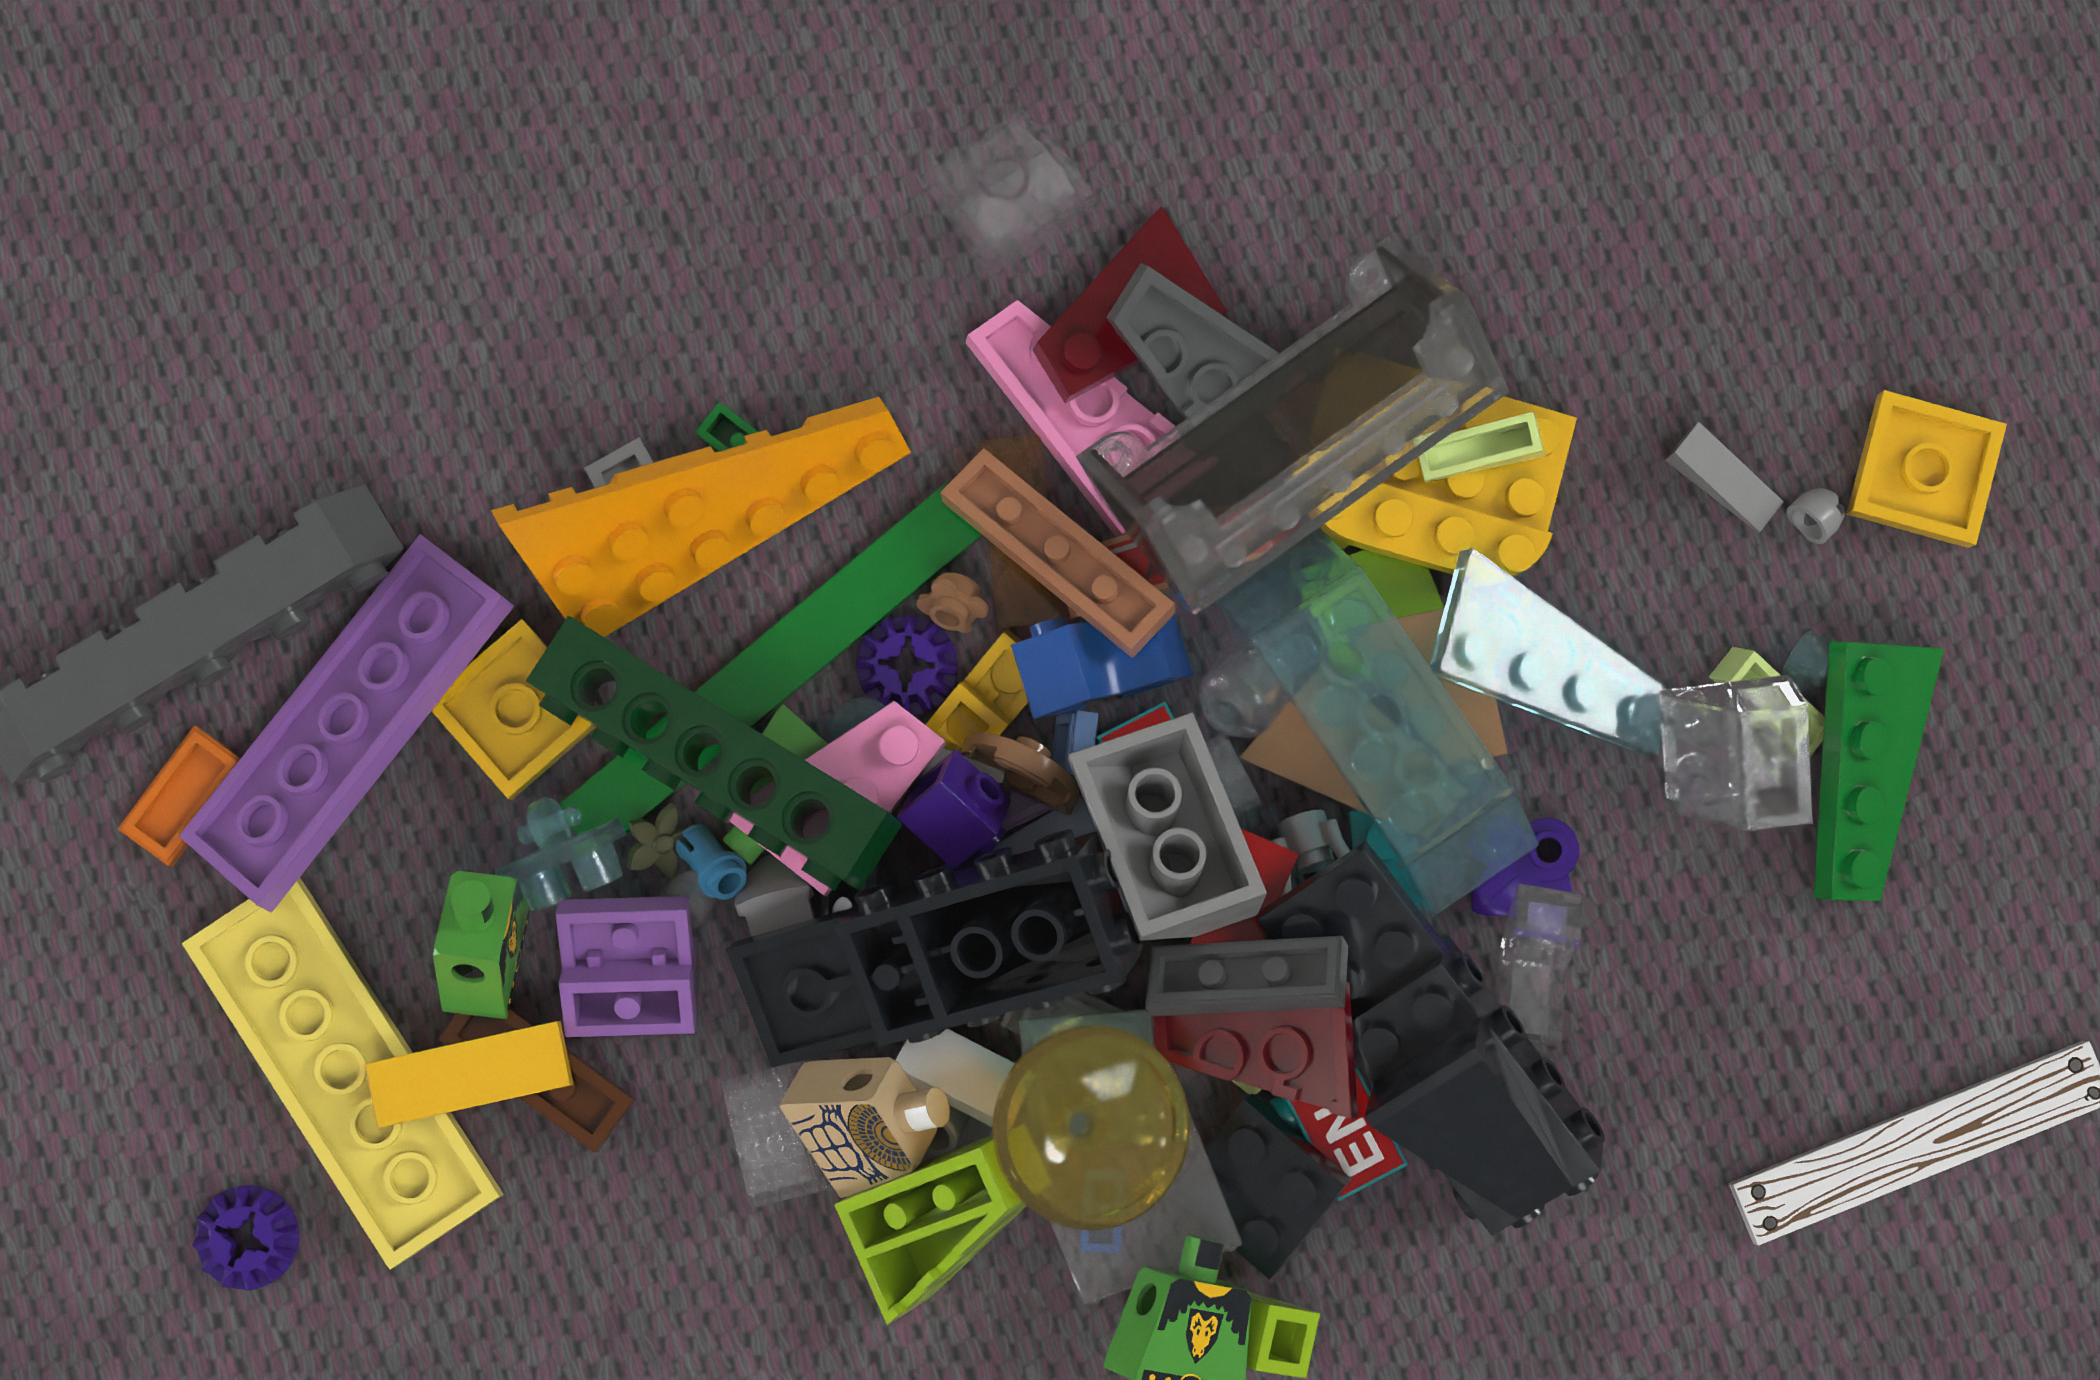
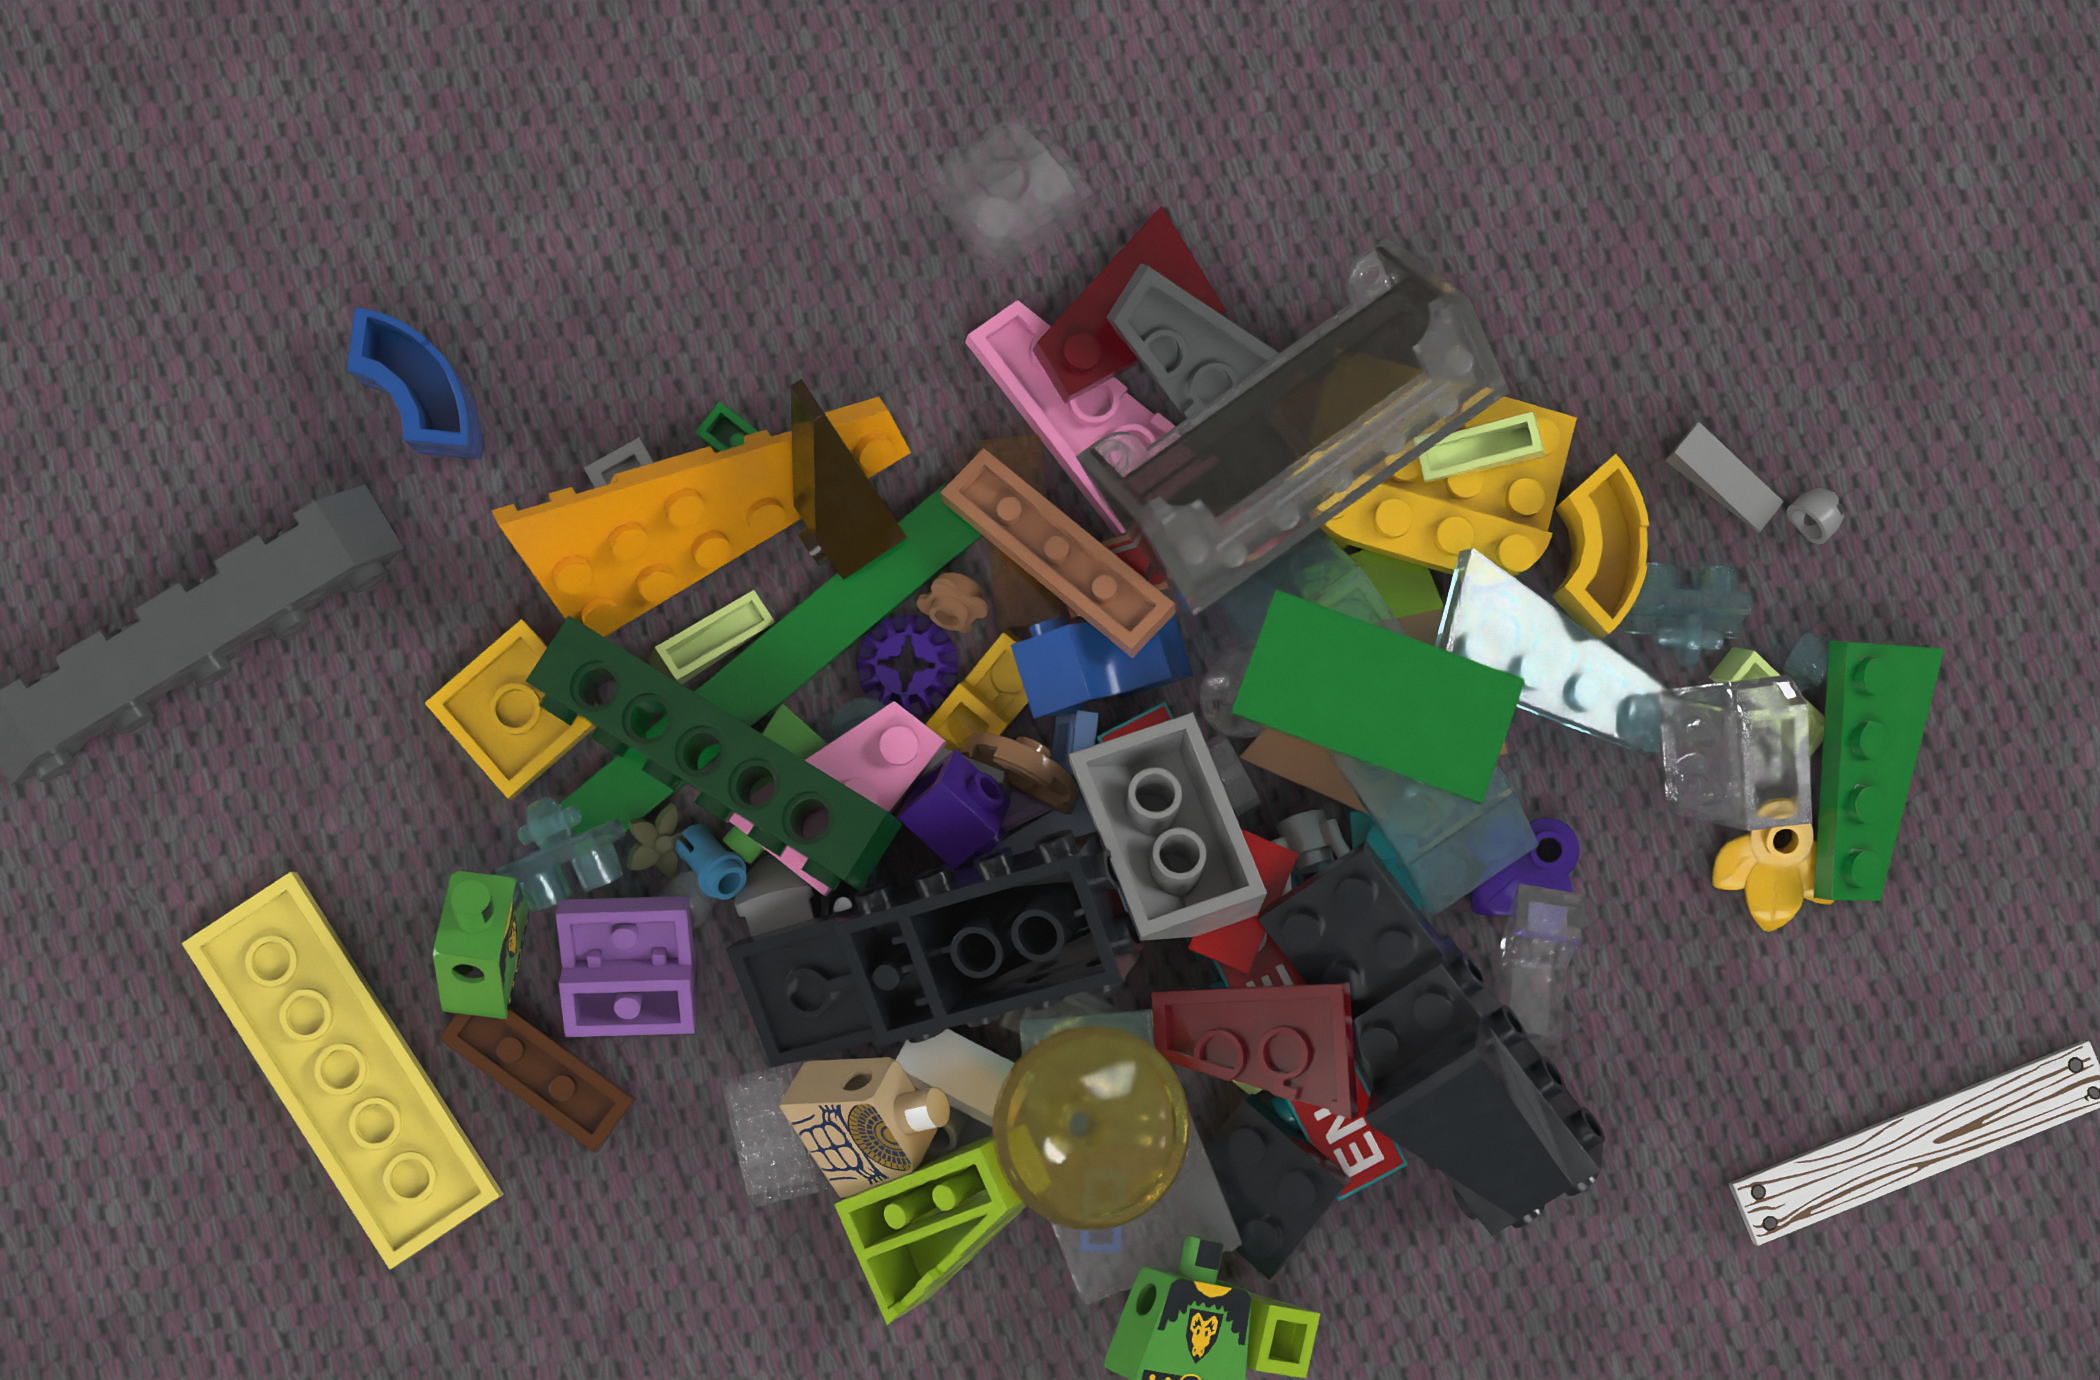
(178, 795): orange tile -> none
(274, 1226): dark purple gear -> none
(345, 723): medium lavender plate -> none
(425, 386): none -> blue brick
(469, 1074): yellow tile -> none
(711, 638): none -> yellowish green piece
(833, 493): none -> dark brown slope
(1247, 976): dark grey tile -> none
(1378, 697): none -> green tile
(1607, 546): none -> yellow brick
(1687, 616): none -> clear light blue hips
(1771, 876): none -> yellow plate
(1926, 469): yellow plate -> none

